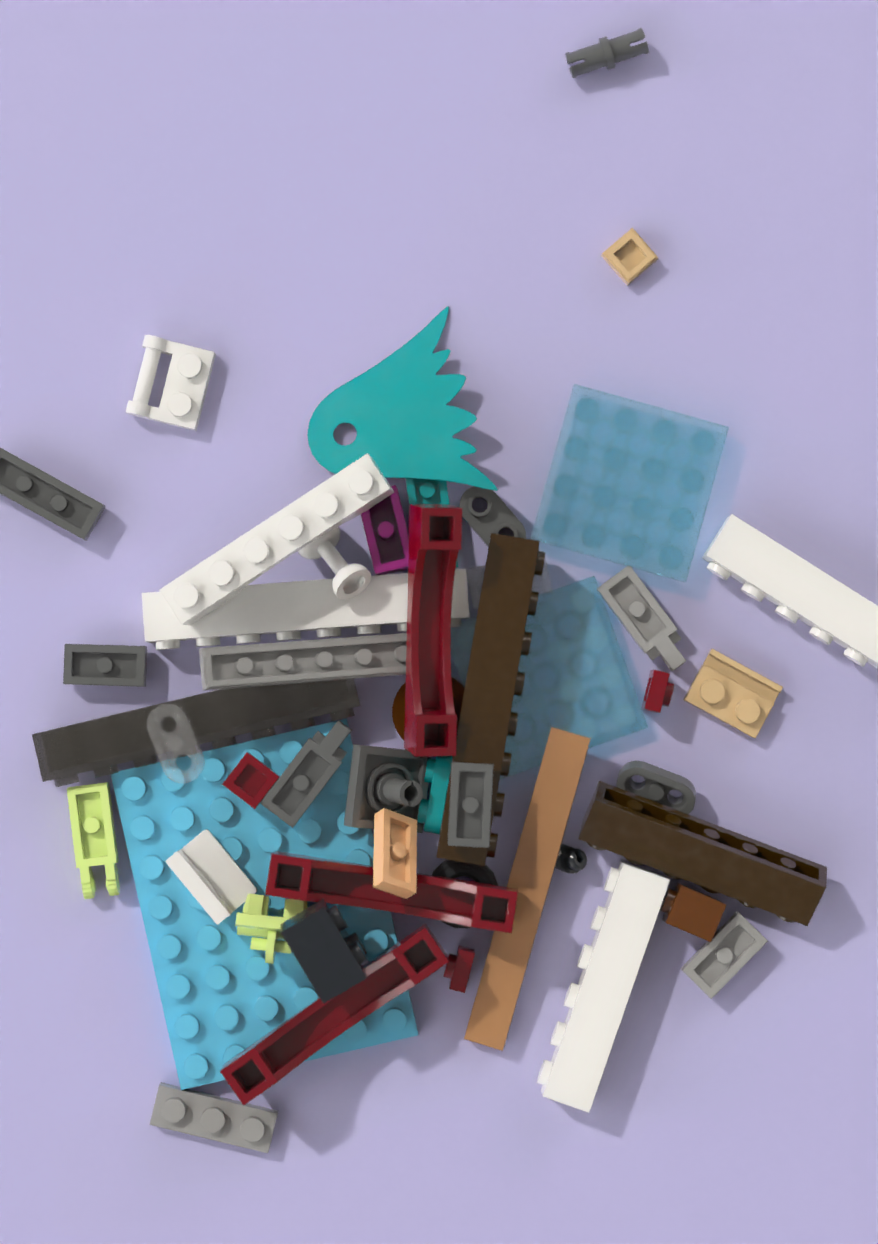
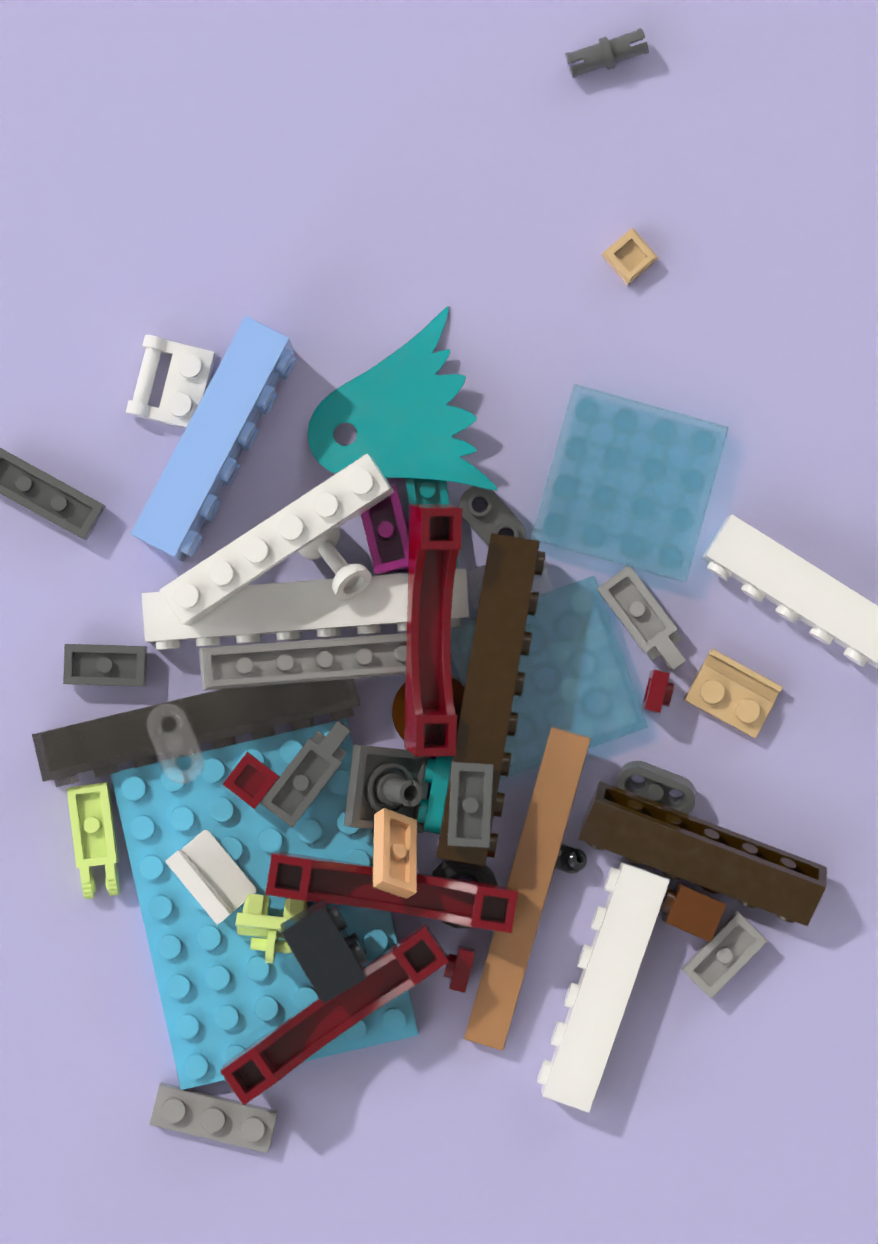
(214, 439): none -> light blue brick

